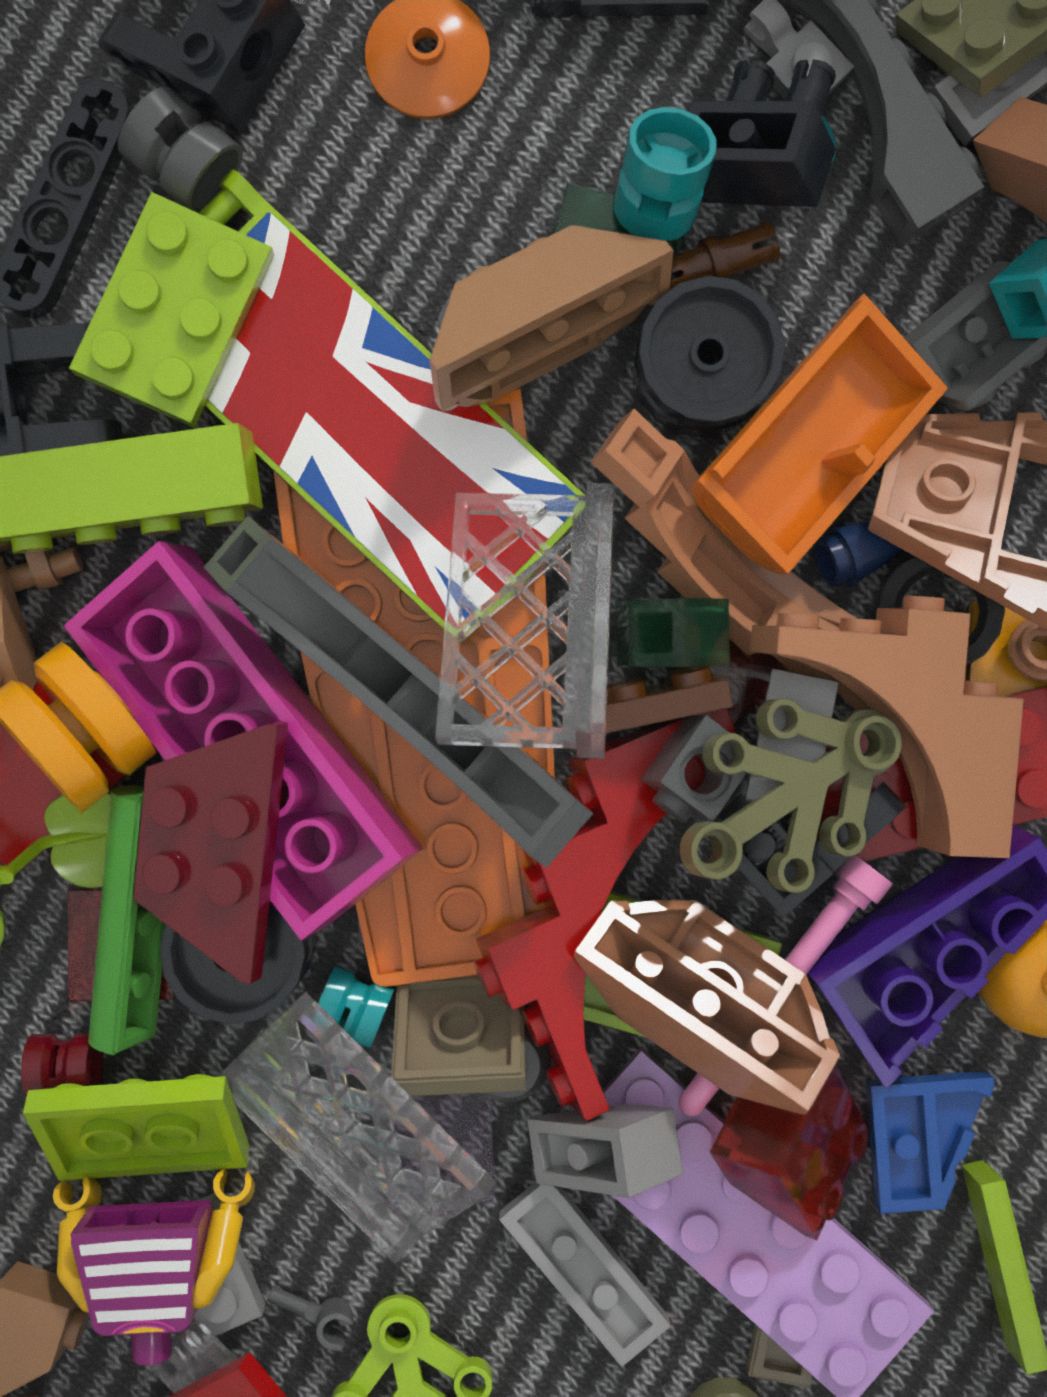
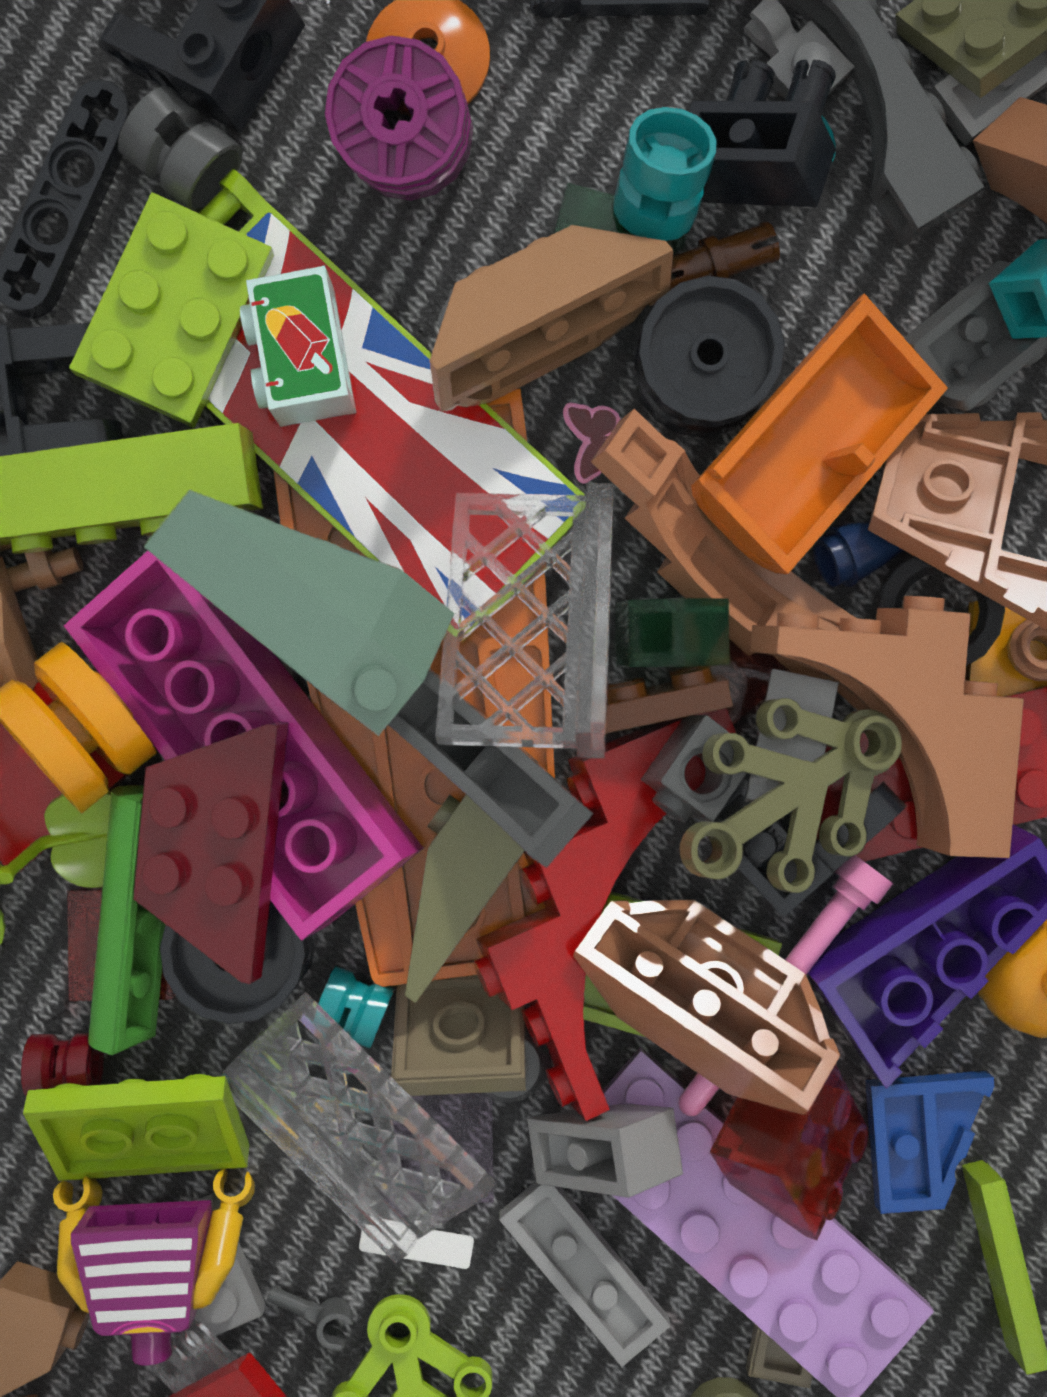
(299, 347): none -> brick
(328, 613): none -> sand green wedge
(417, 155): none -> magenta wheel
(434, 1248): none -> white sticker
(459, 879): none -> olive slope
(592, 428): none -> dark red sticker

